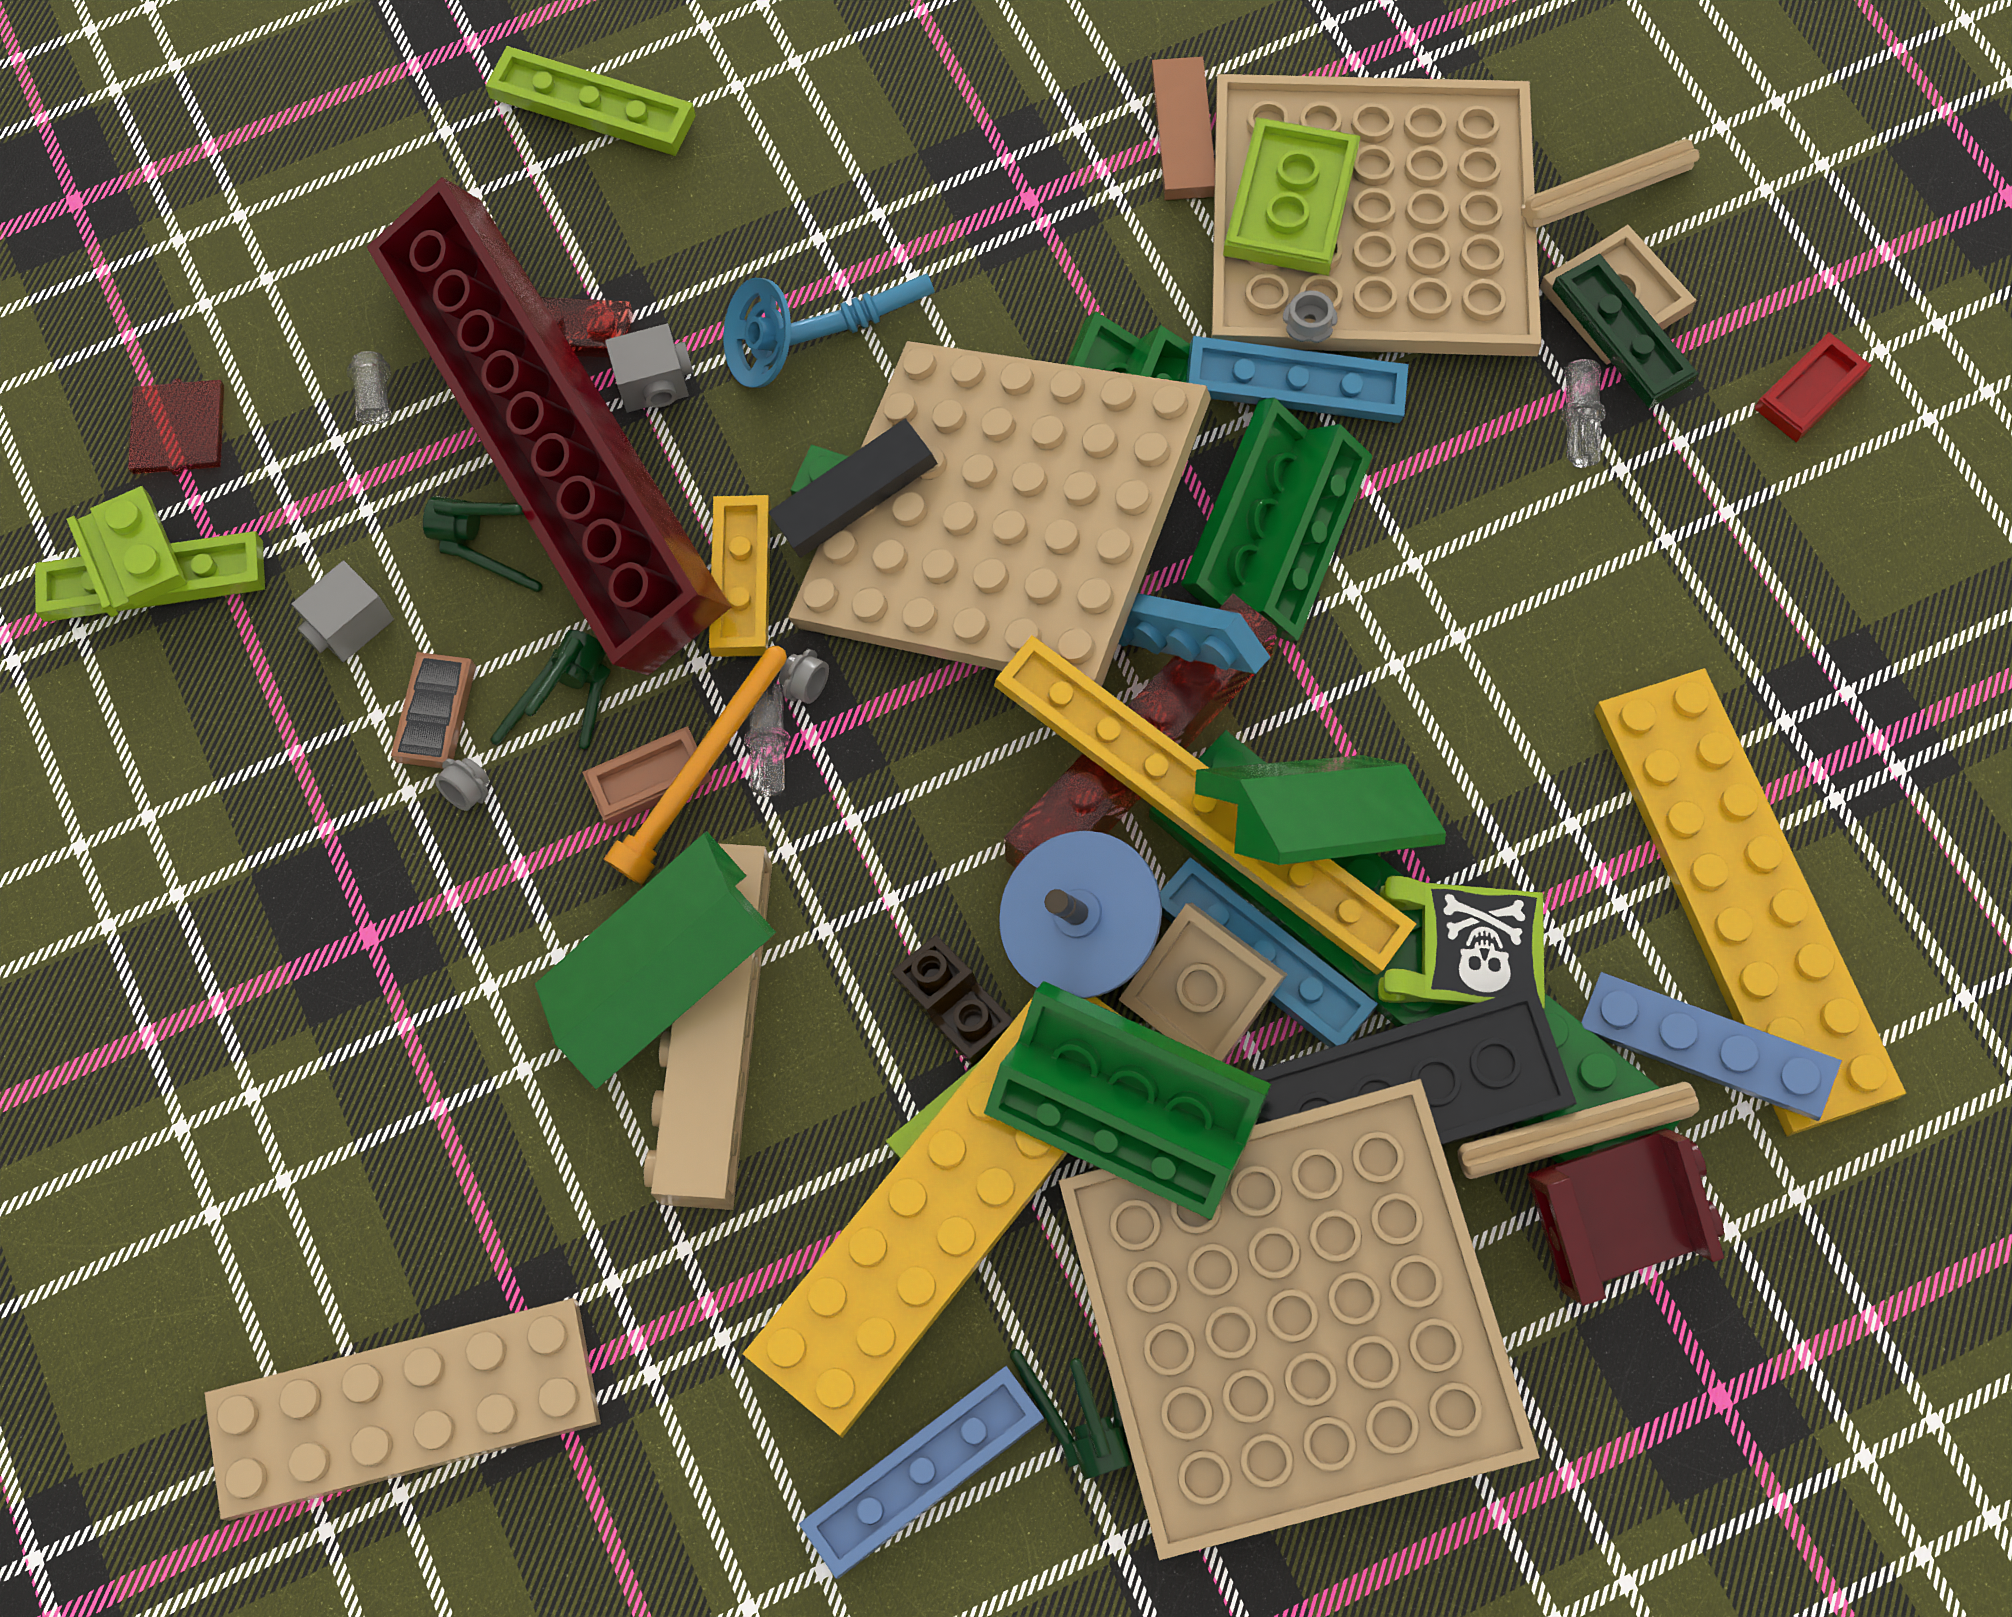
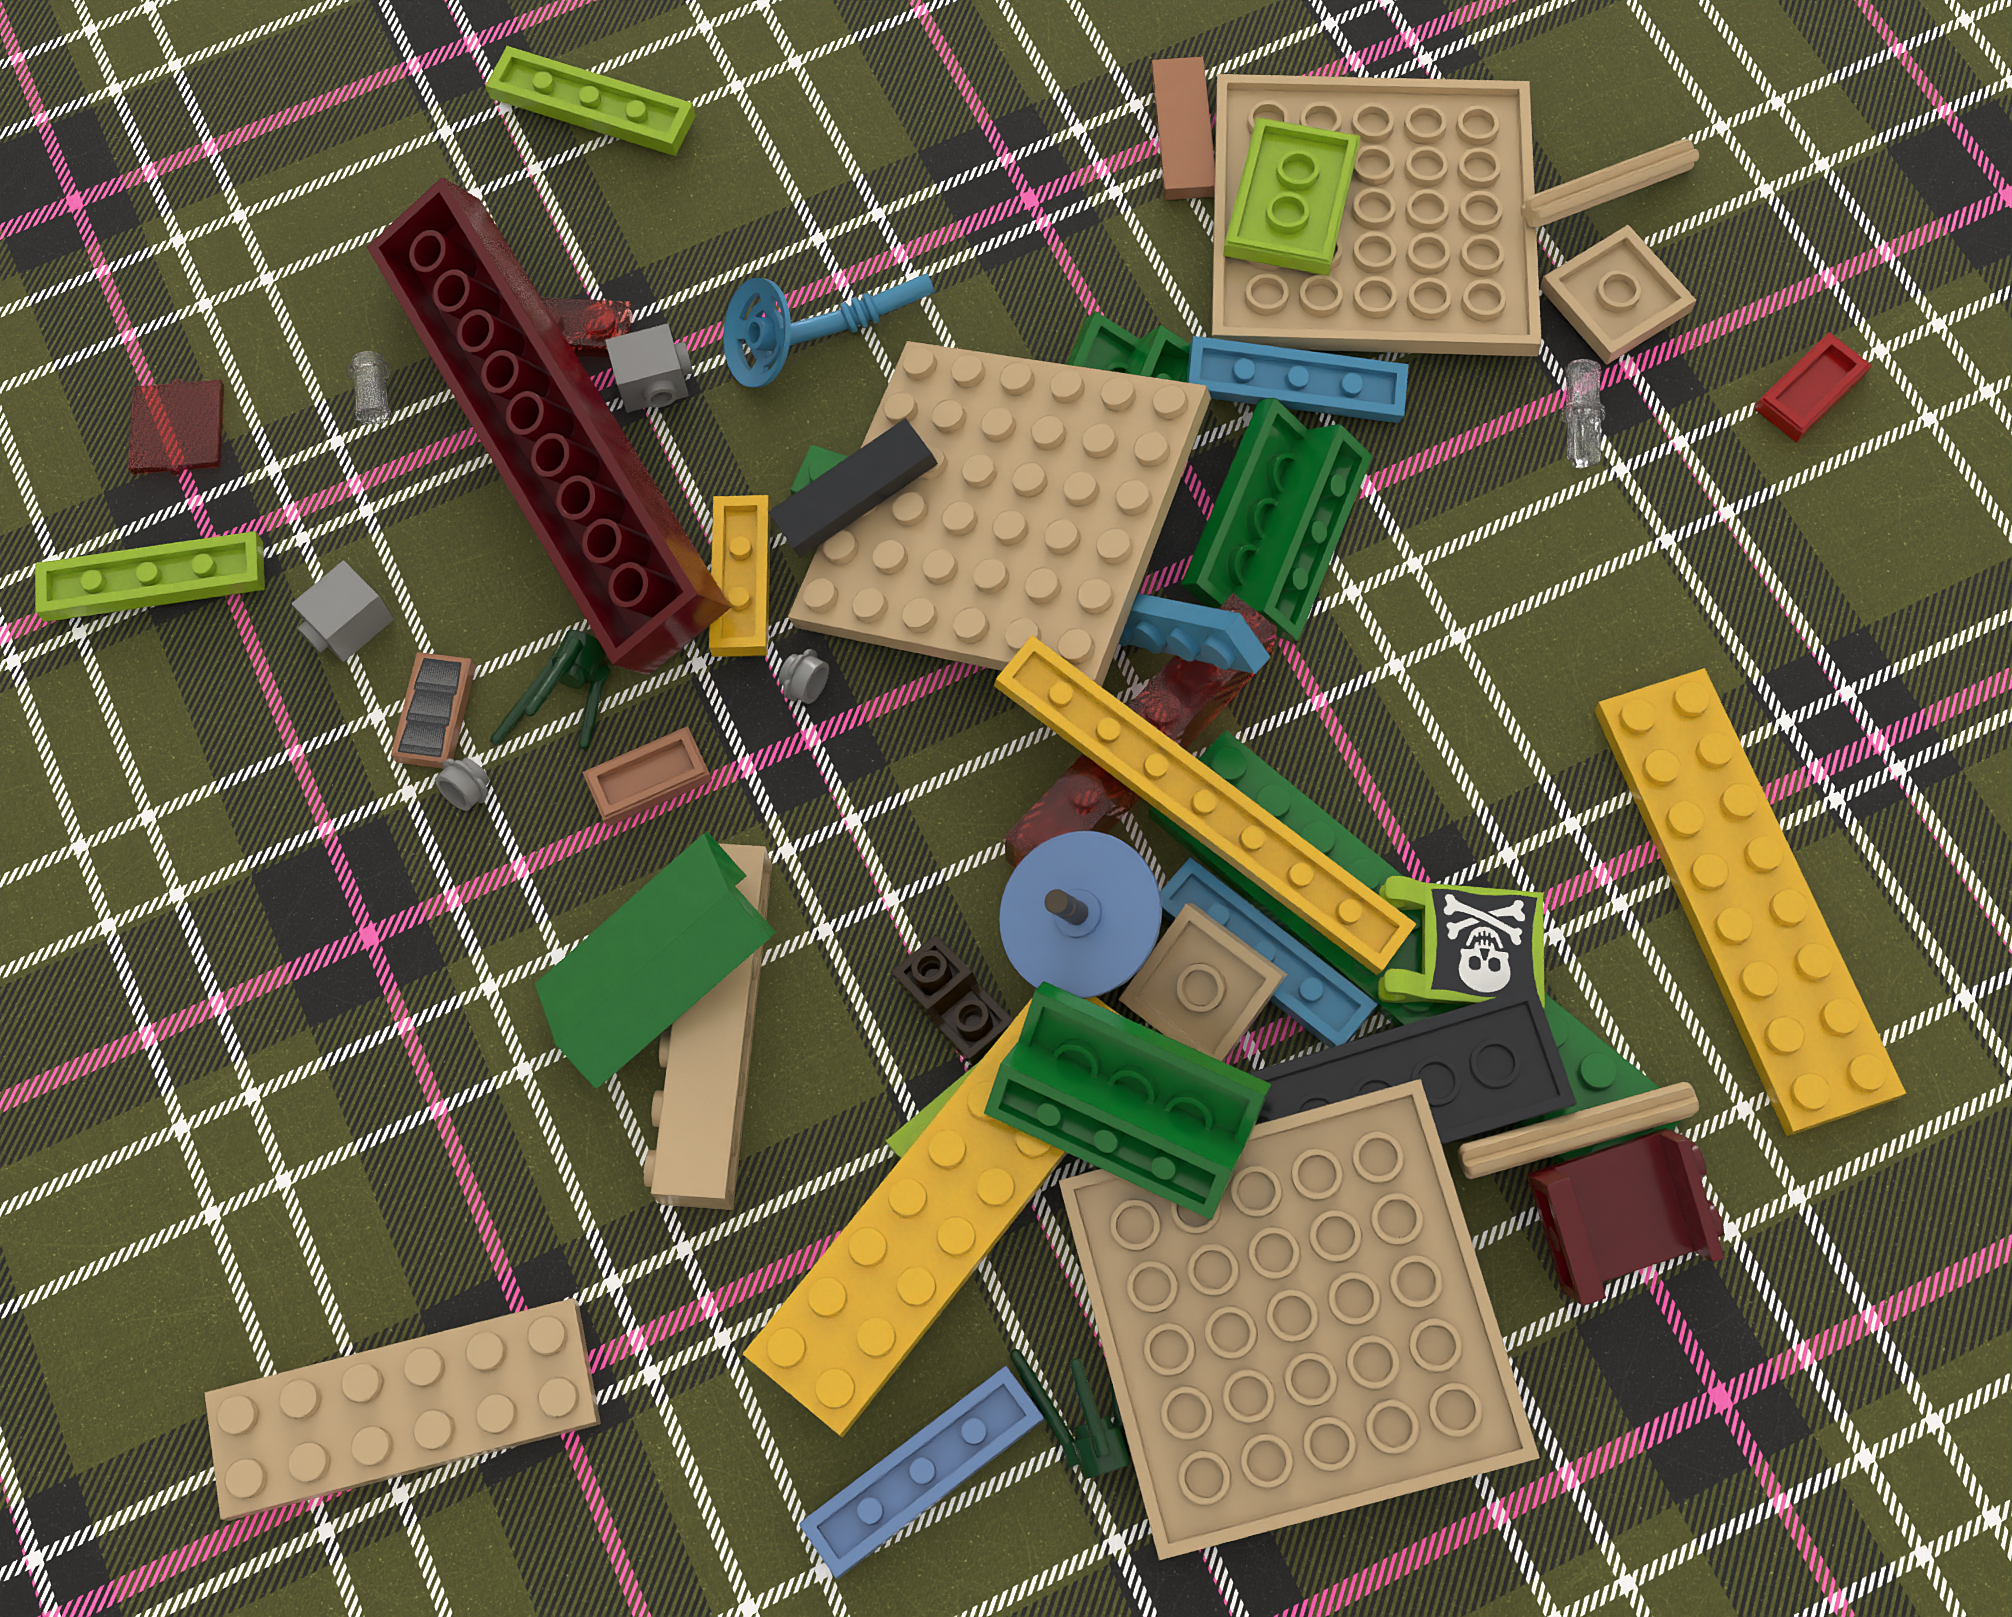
(126, 551): lime plate -> none
(458, 520): dark green plant -> none
(636, 853): light orange piece -> none
(767, 744): clear axle -> none
(1310, 306): light grey plate -> none
(1323, 808): green slope -> none
(1624, 331): dark green tile -> none
(1711, 1046): medium blue plate -> none

